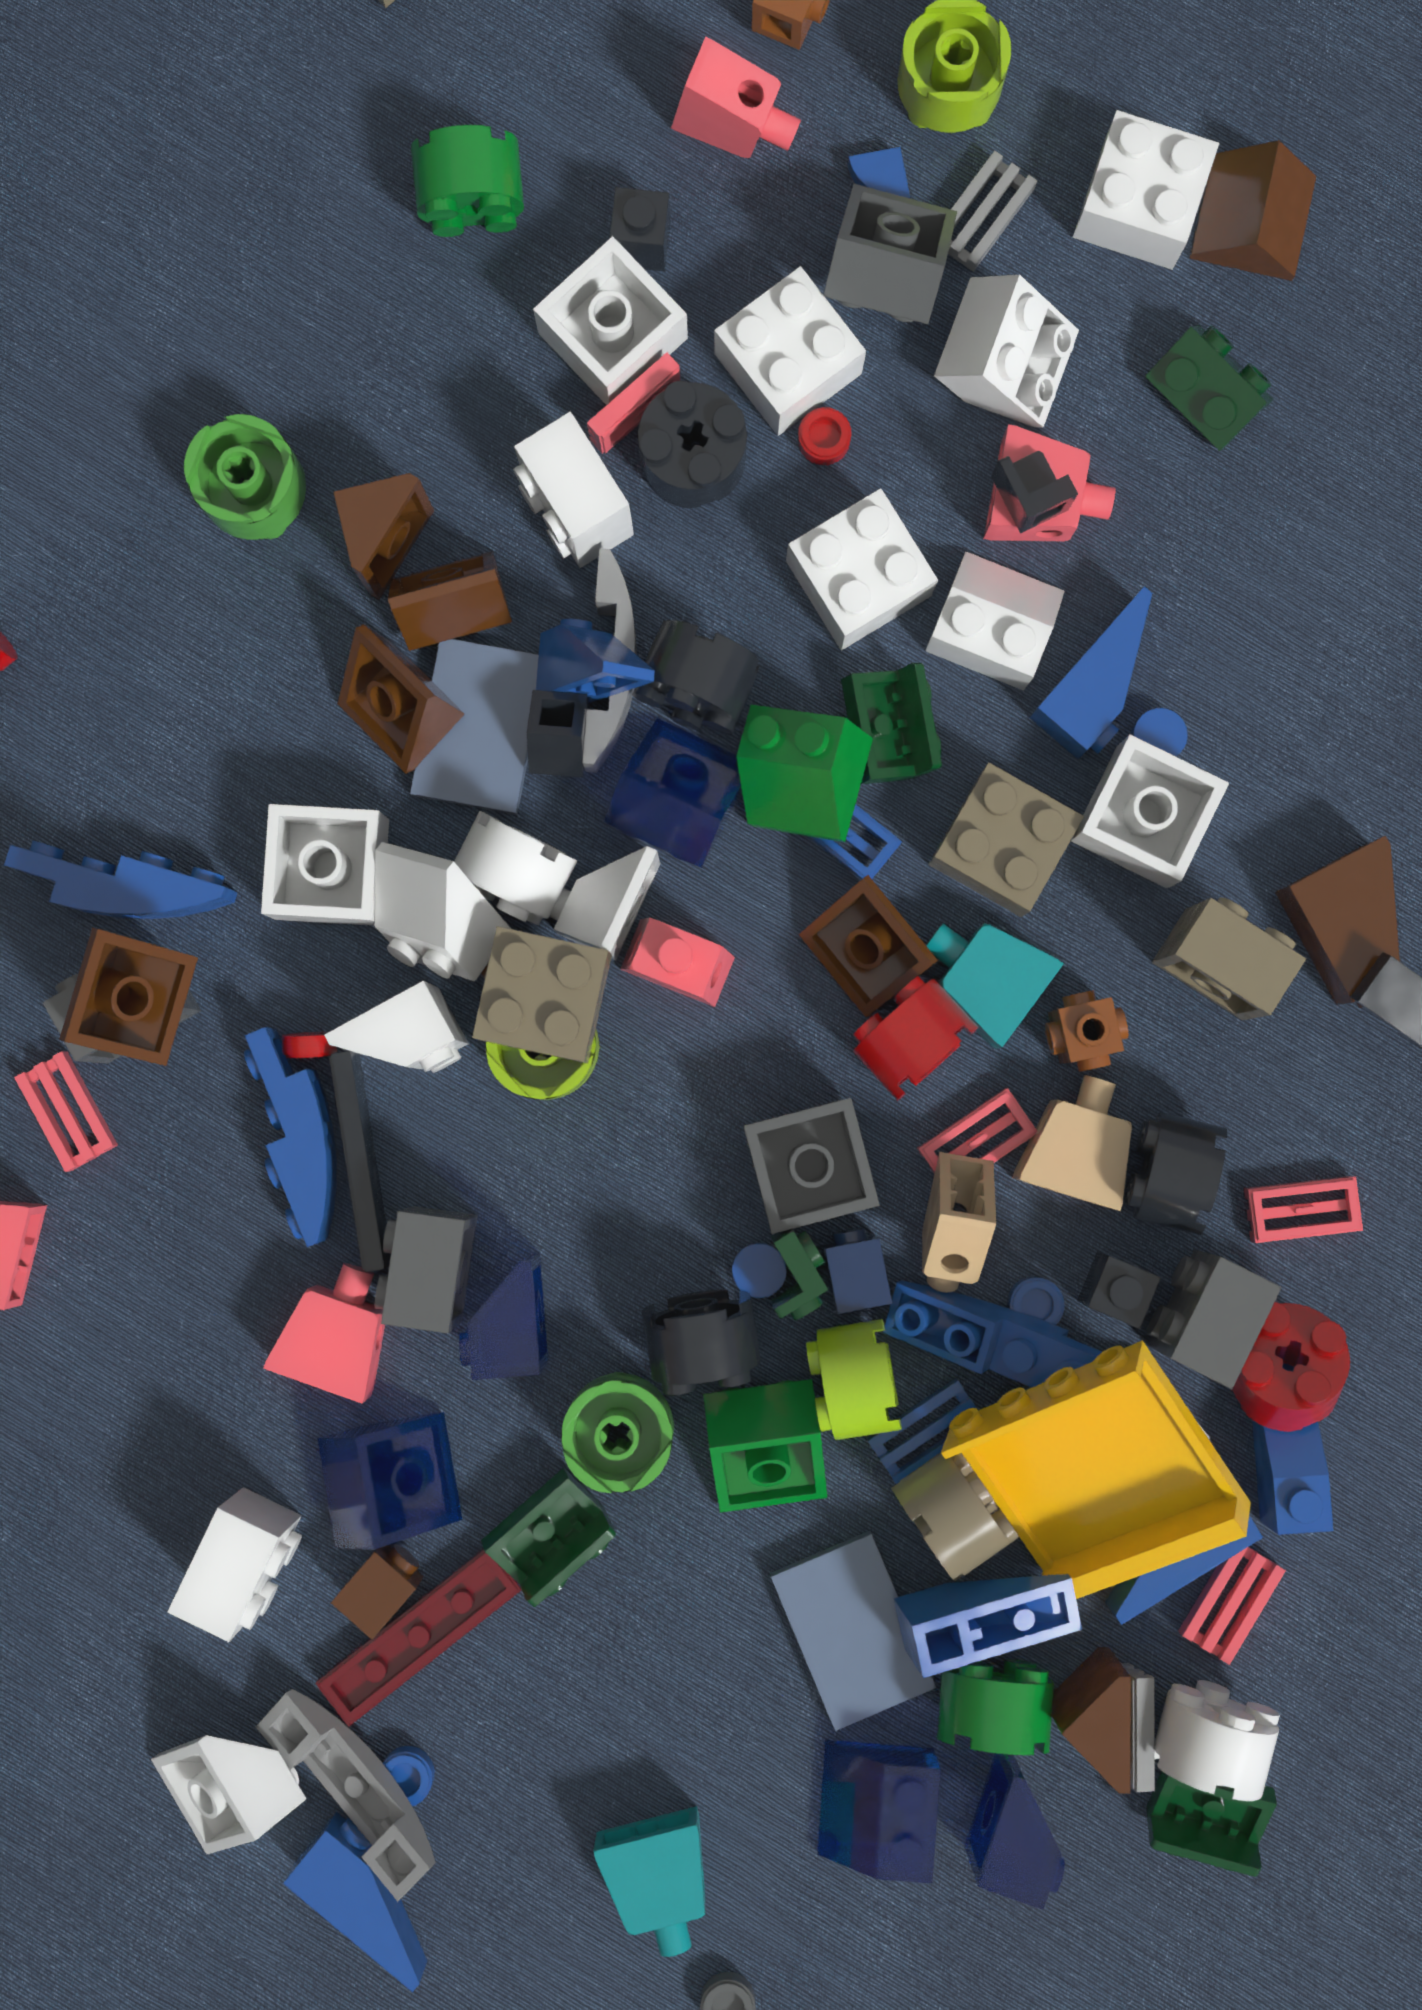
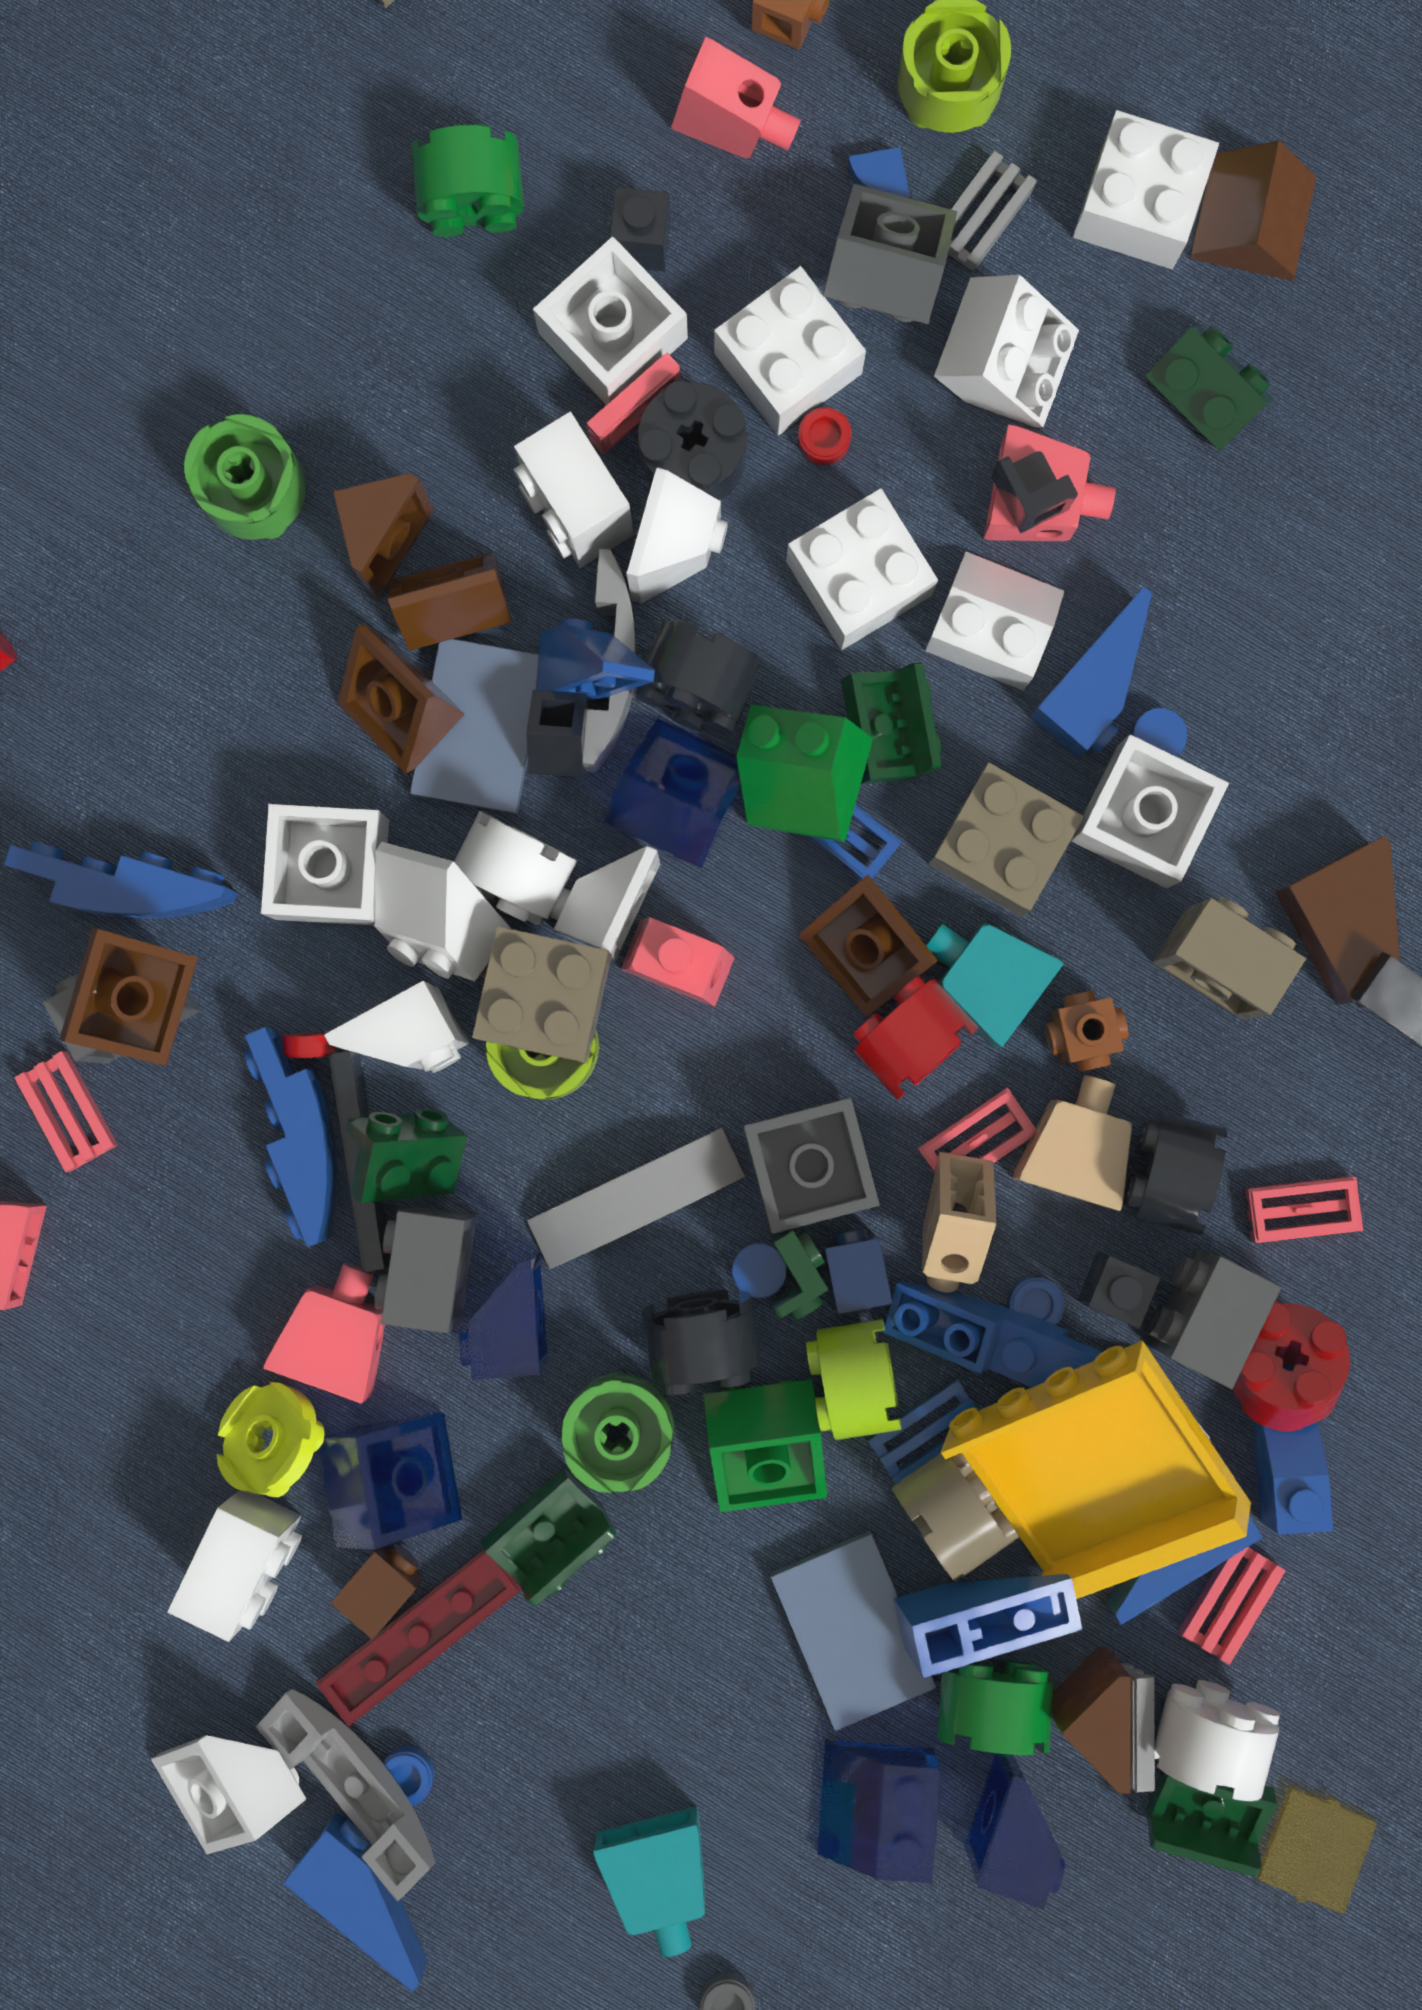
(292, 1444): none -> neon yellow plate
(405, 1155): none -> dark green bracket
(636, 1198): none -> light grey slope
(674, 536): none -> white slope
(1316, 1850): none -> clear yellow piece

